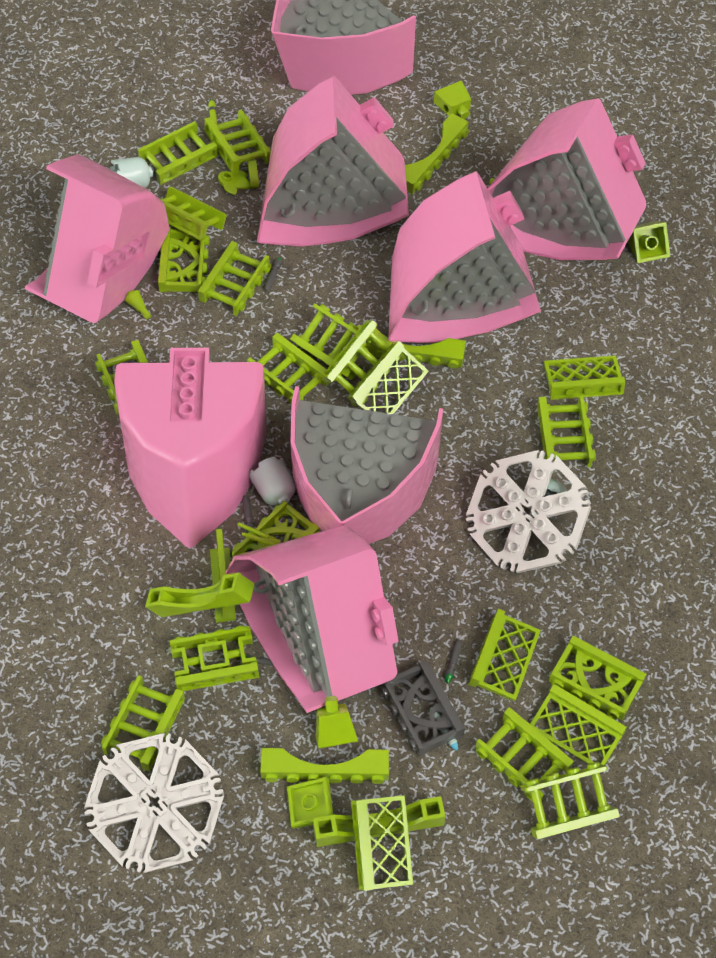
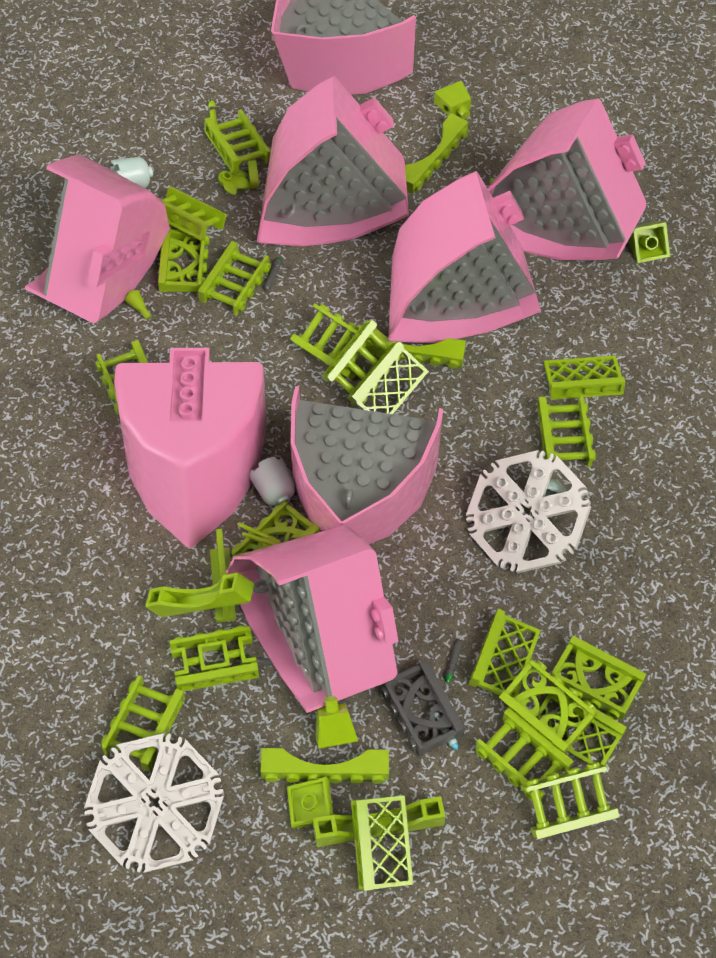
(178, 166): lime fence -> none
(247, 511): dark grey piece -> none
(293, 355): lime fence -> none
(557, 732): none -> lime fence

